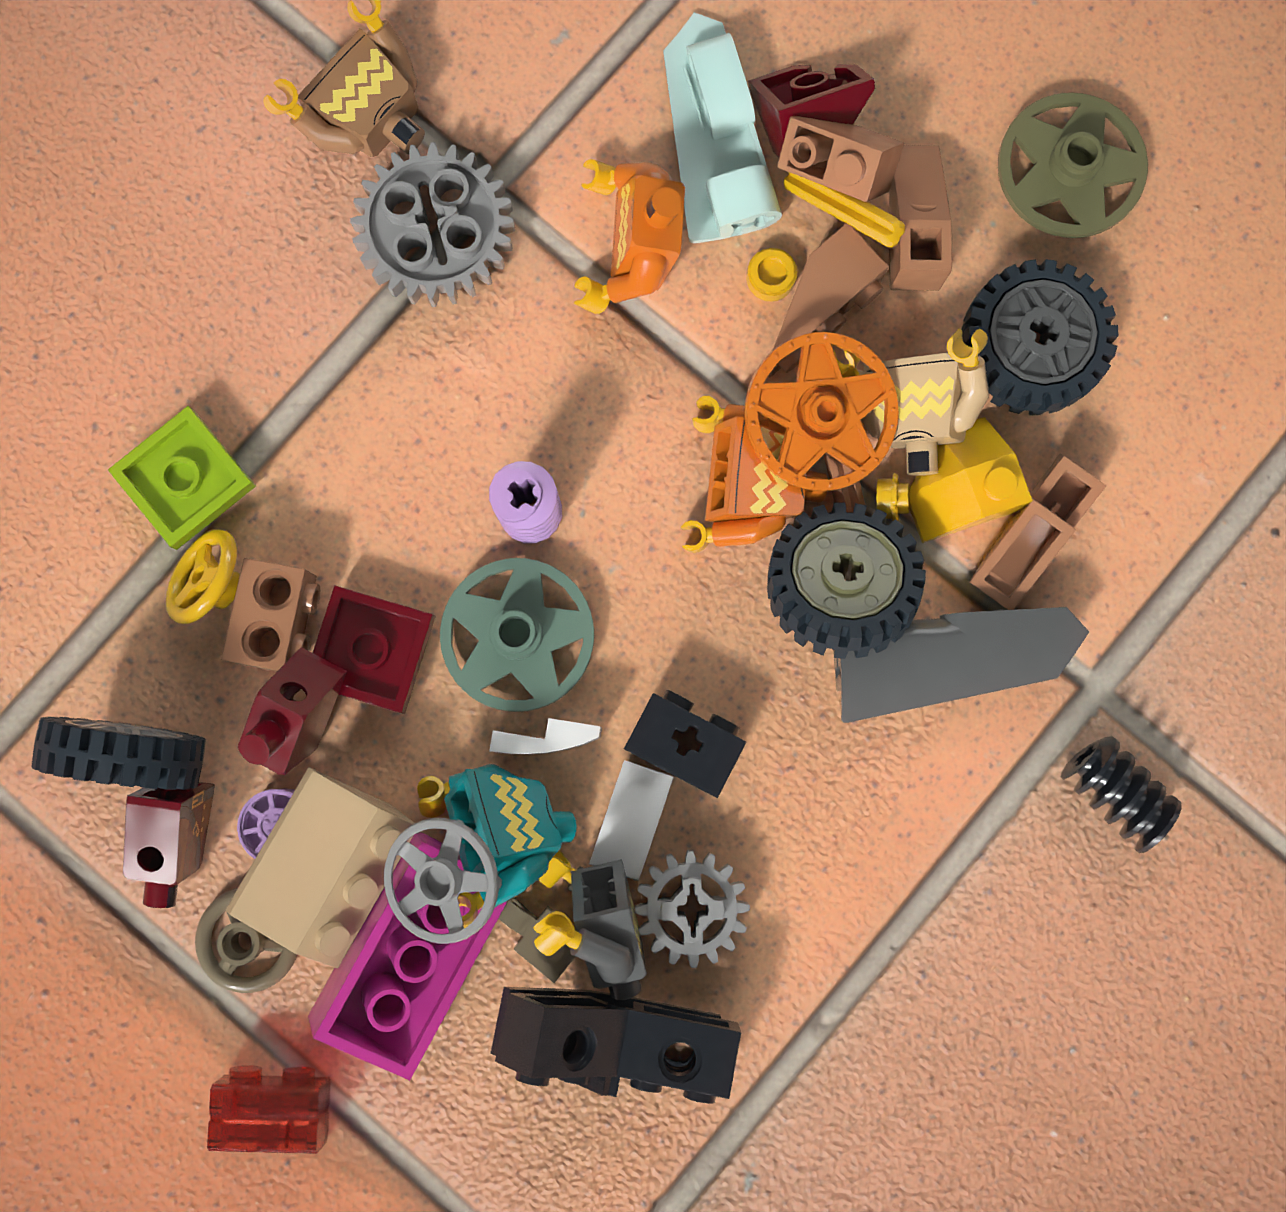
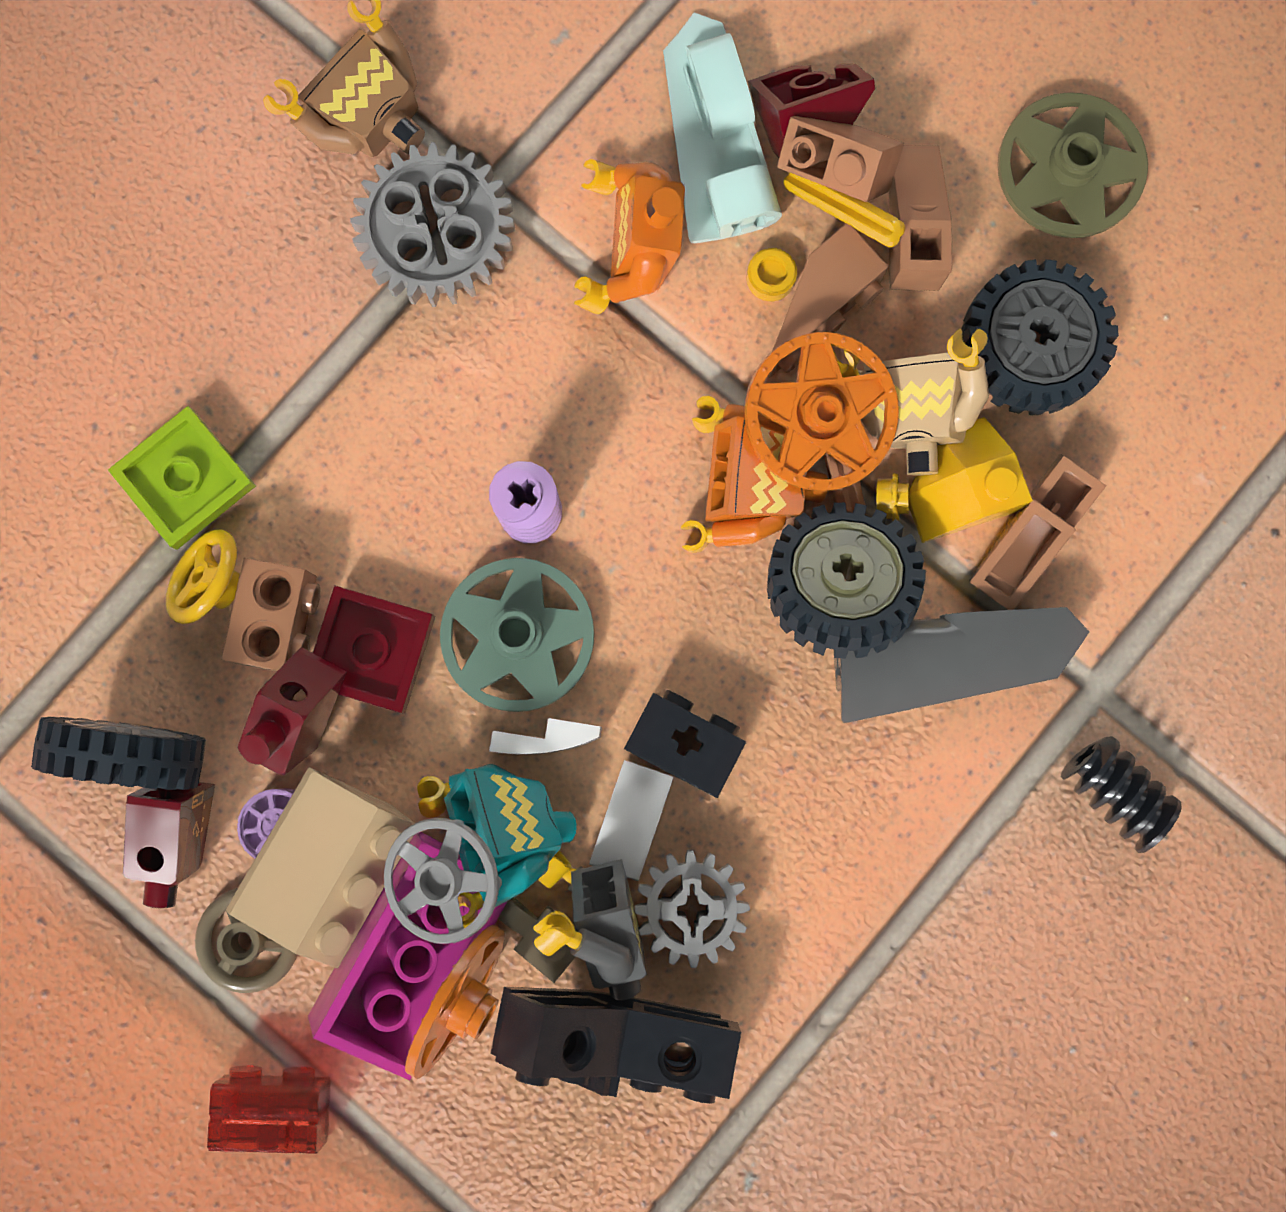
(460, 1005): none -> orange wheel

